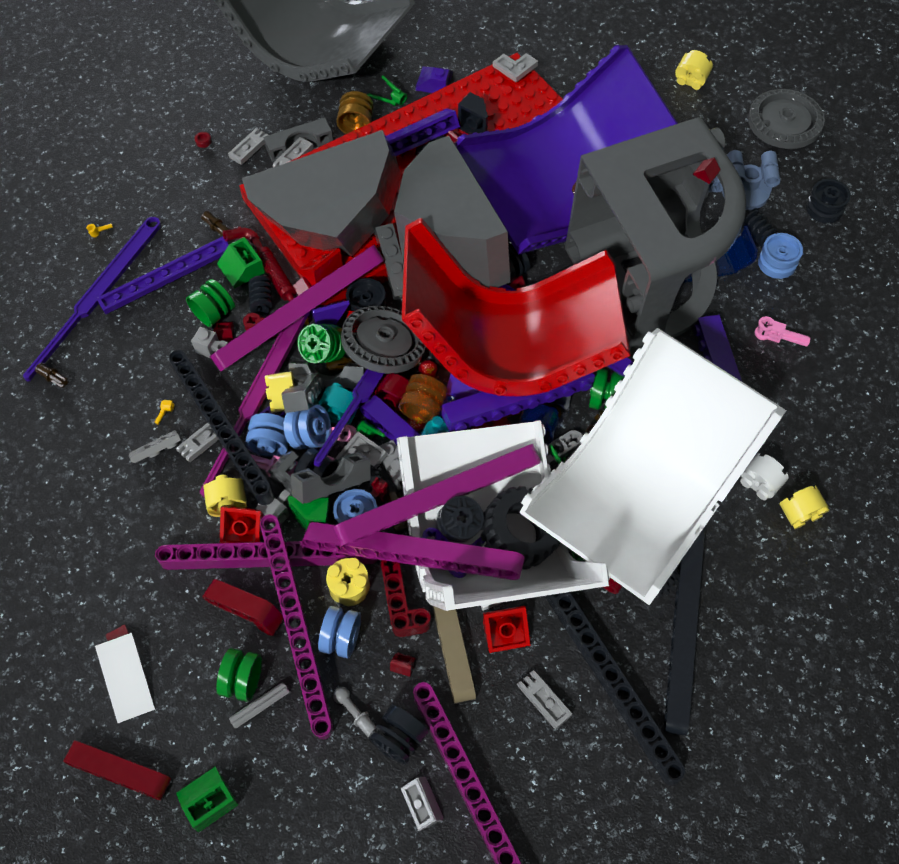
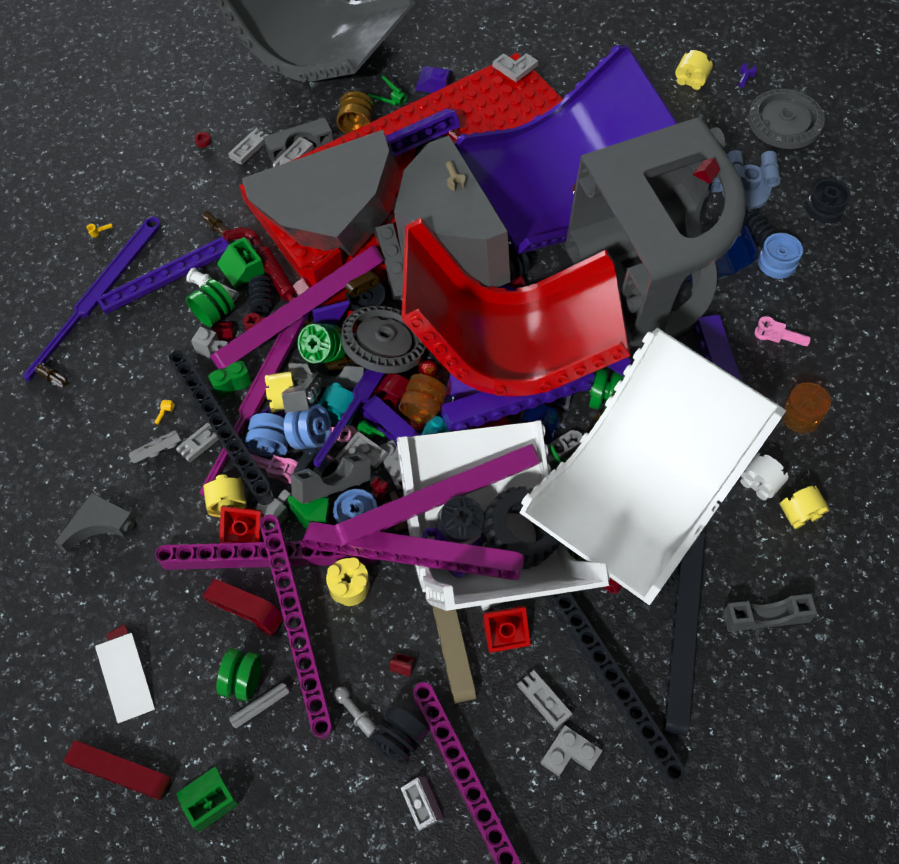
(95, 518): none -> dark grey arch
(200, 279): none -> white pin
(230, 379): none -> green brick
(278, 470): dark grey bracket -> none
(339, 632): medium blue wheel -> none
(362, 283): none -> dark brown beam
(402, 613): dark red beam -> none
(455, 178): none -> dark tan bar
(472, 114): black slope -> none
(570, 746): none -> light grey plate
(746, 74): none -> dark purple bar
(749, 616): none -> dark grey arch
(806, 407): none -> clear orange wheel

